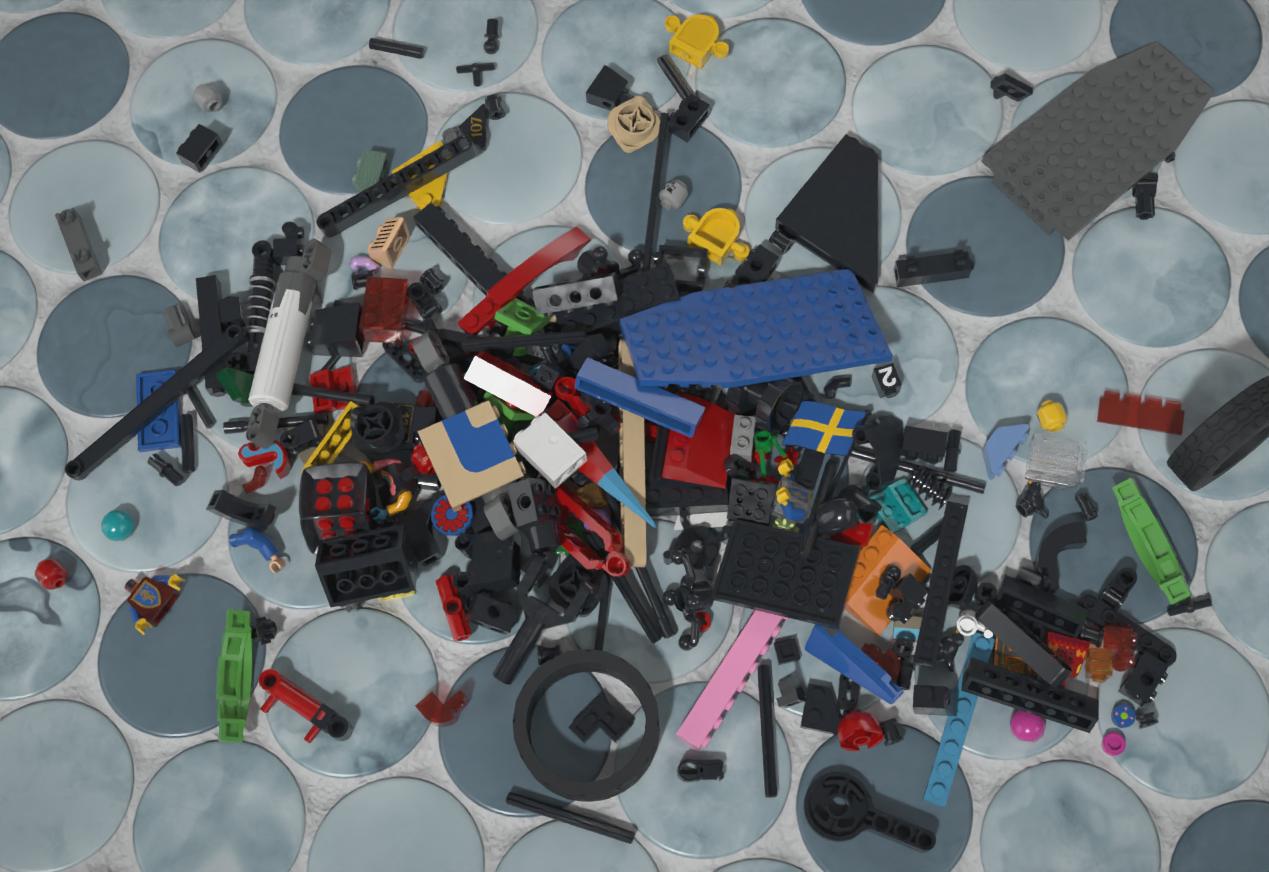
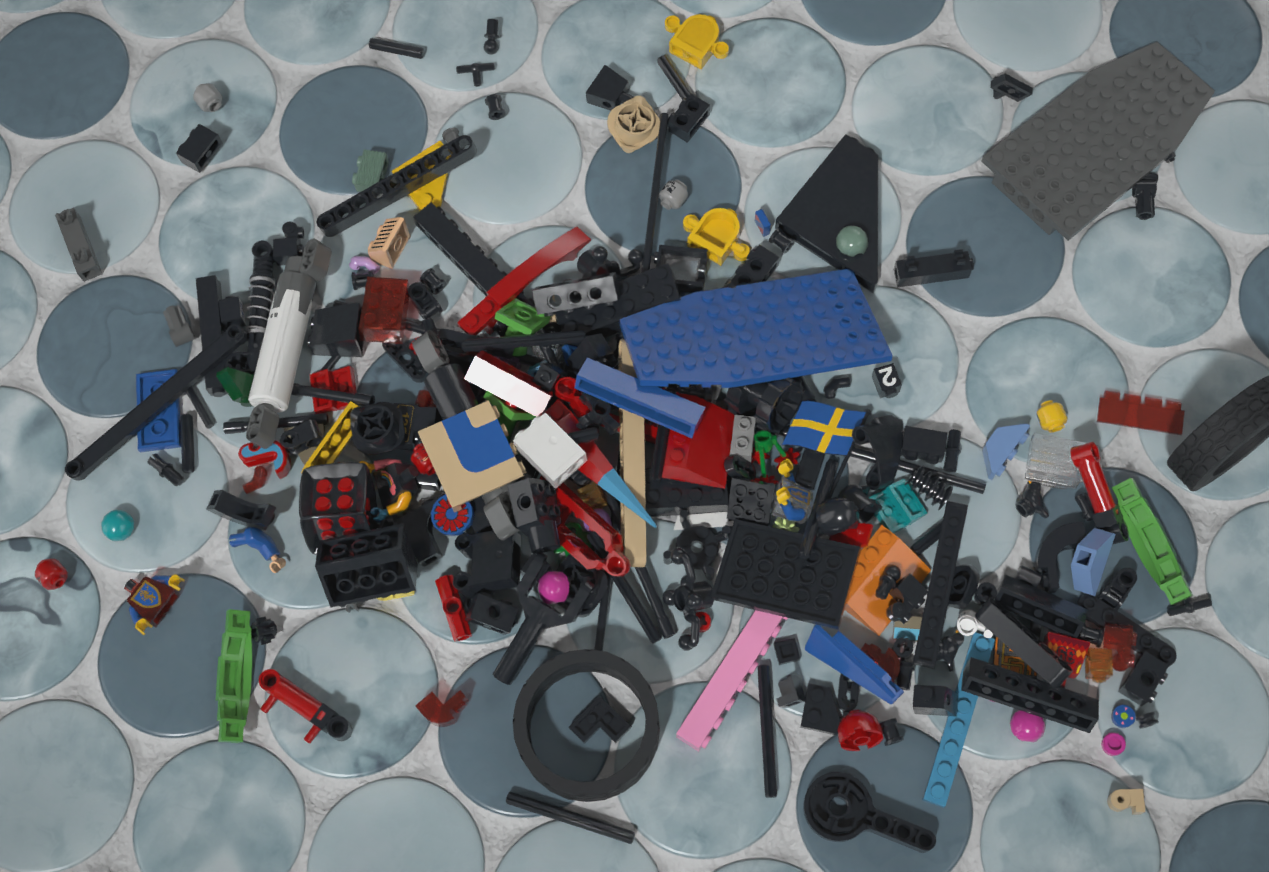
(476, 127): black tile -> none
(547, 653): black bush -> none
(553, 587): none -> dark pink hair
(704, 769): black piece -> none
(762, 222): none -> blue tile
(852, 241): none -> sand green hair
(1091, 560): none -> medium blue slope
(1106, 513): none -> red piece
(1127, 798): none -> tan leg

